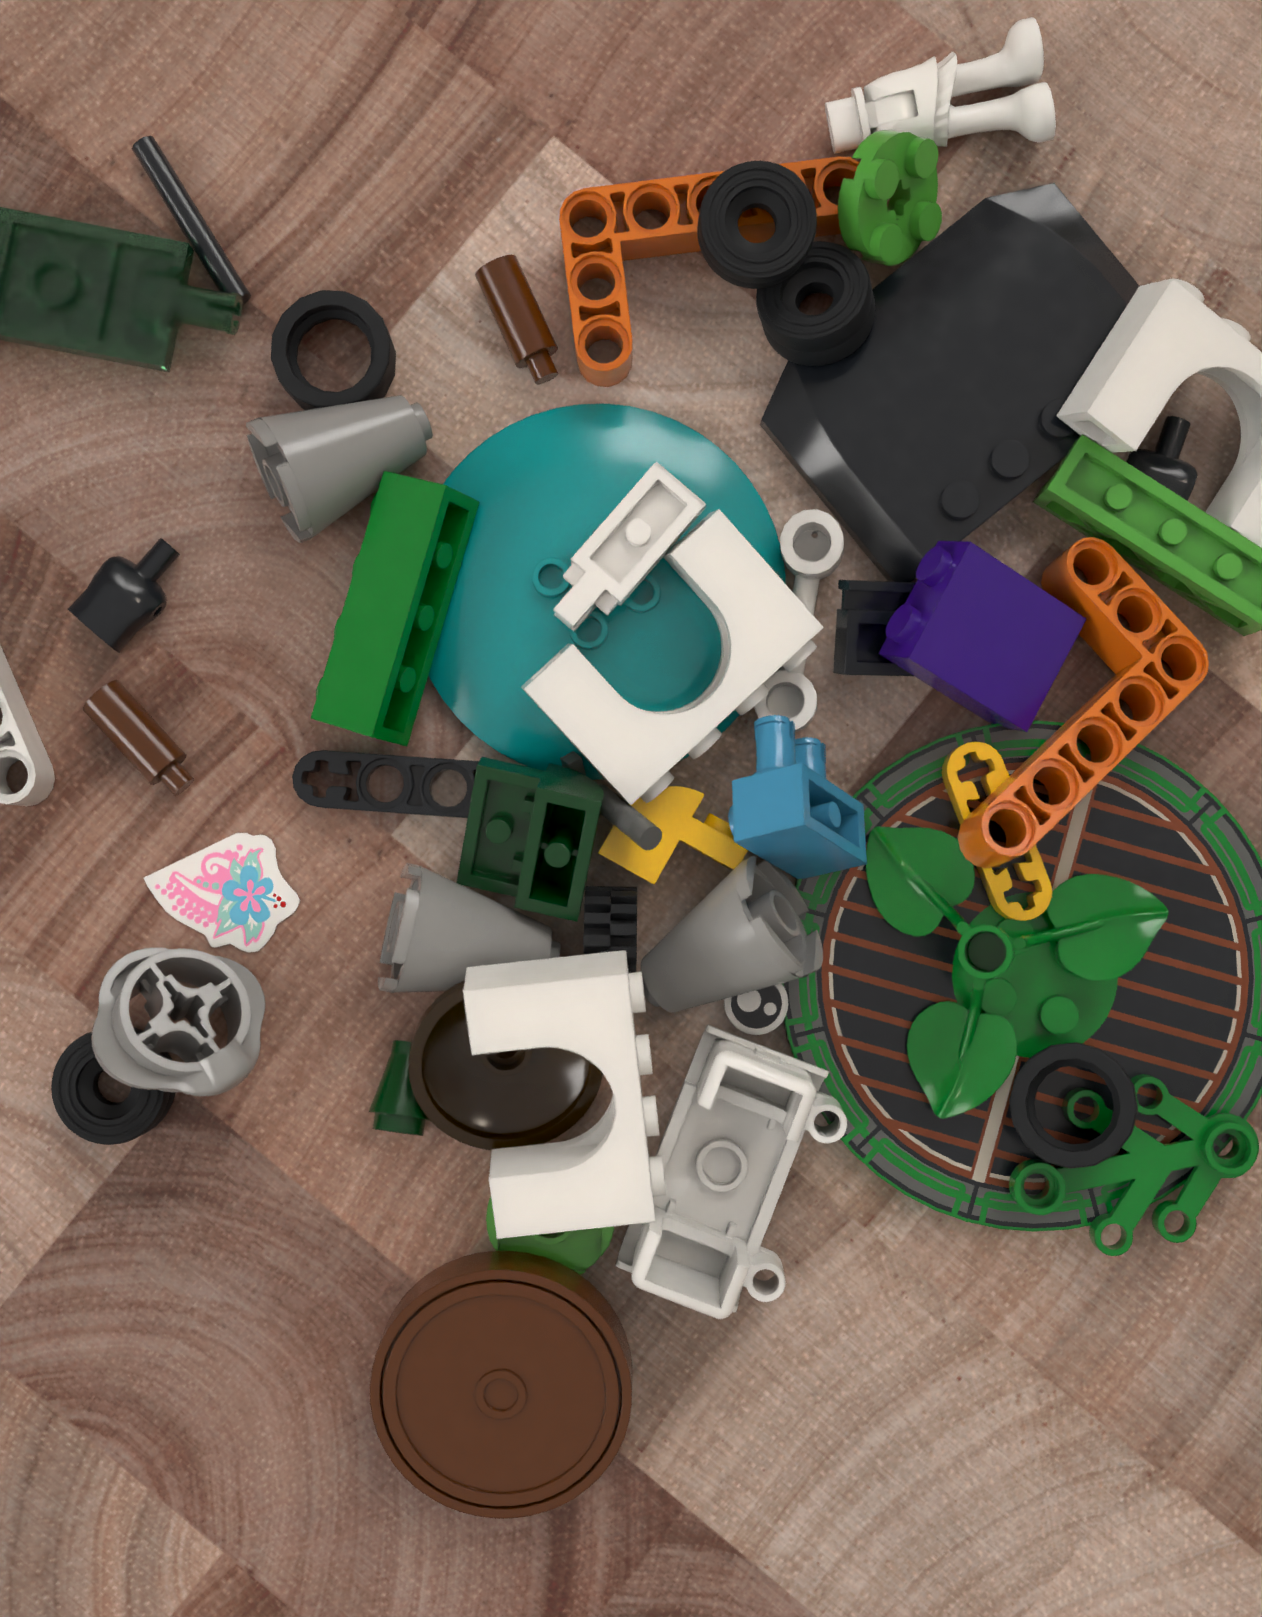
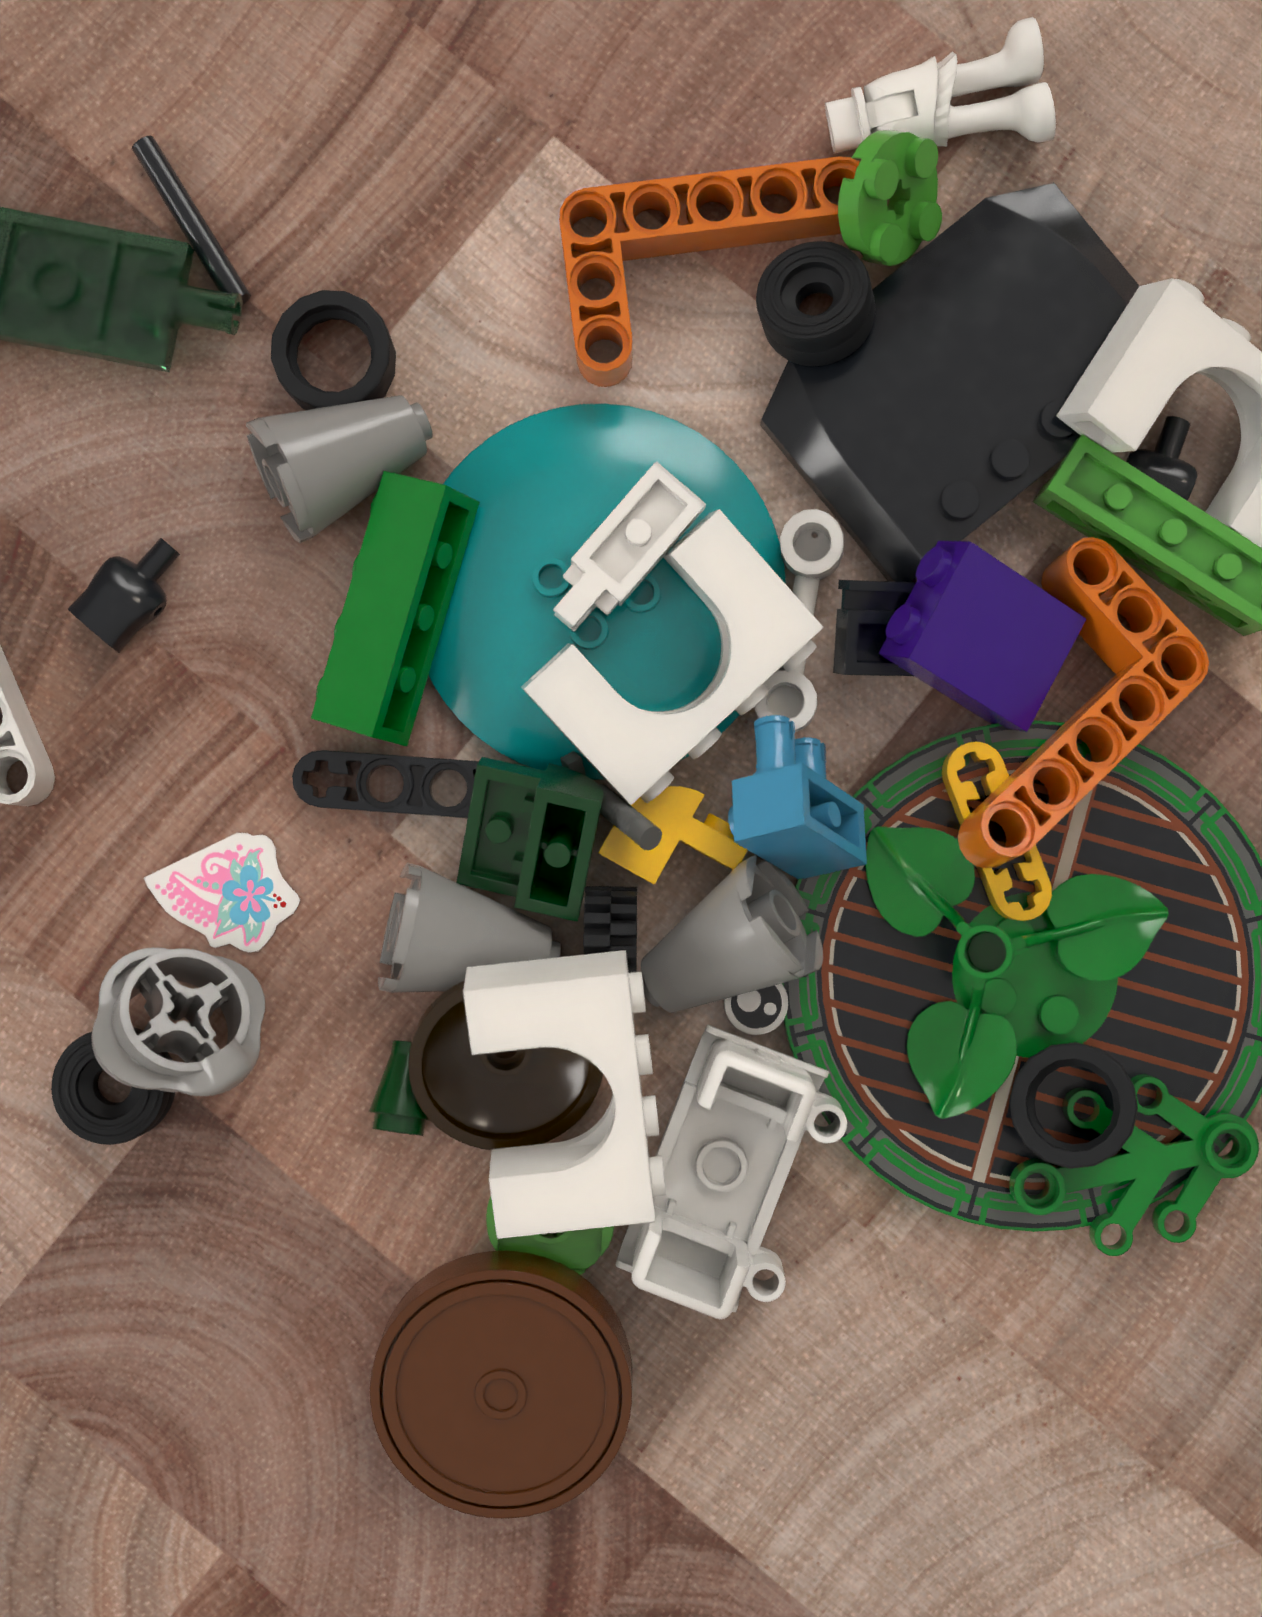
(138, 736): reddish brown cylinder -> none
(518, 317): reddish brown cylinder -> none
(763, 187): black tyre -> none

